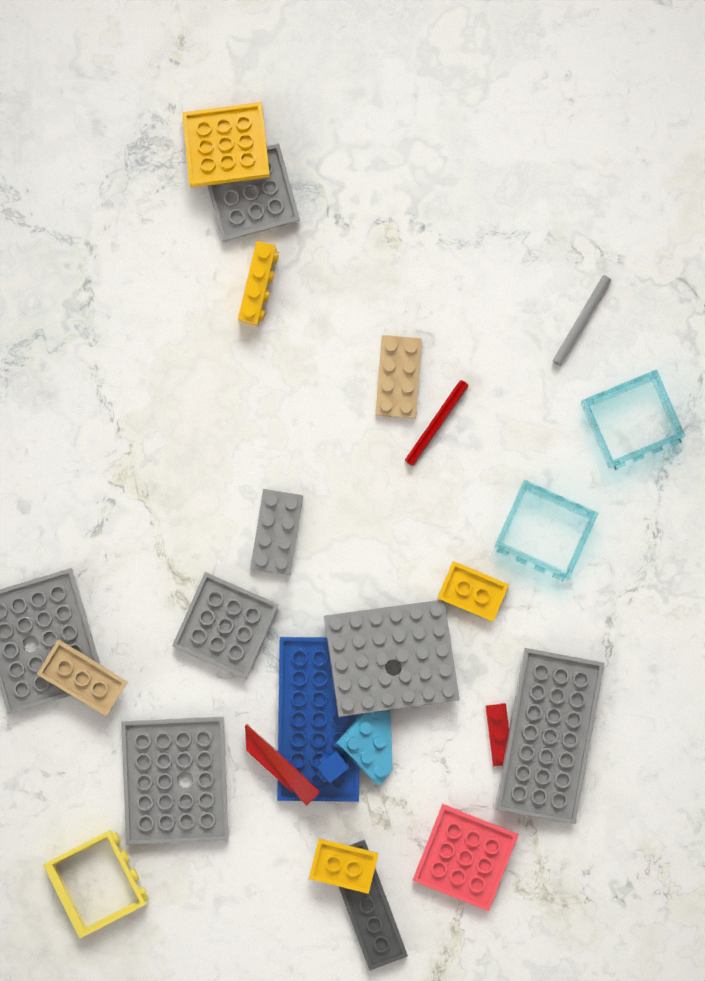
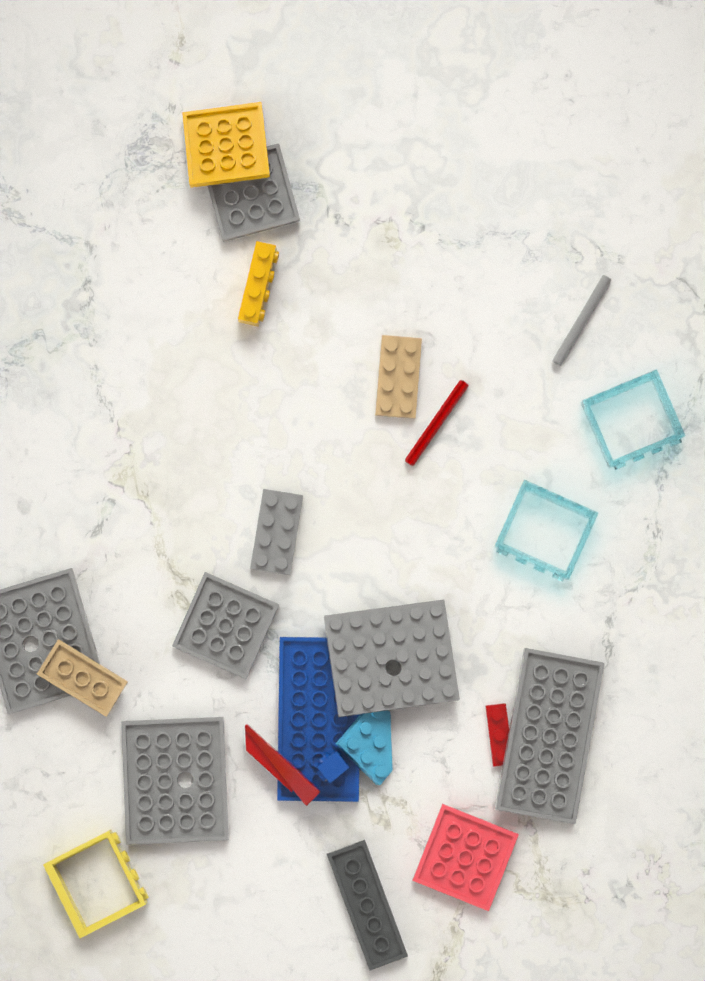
(343, 865): yellow plate -> none
(473, 591): yellow plate -> none

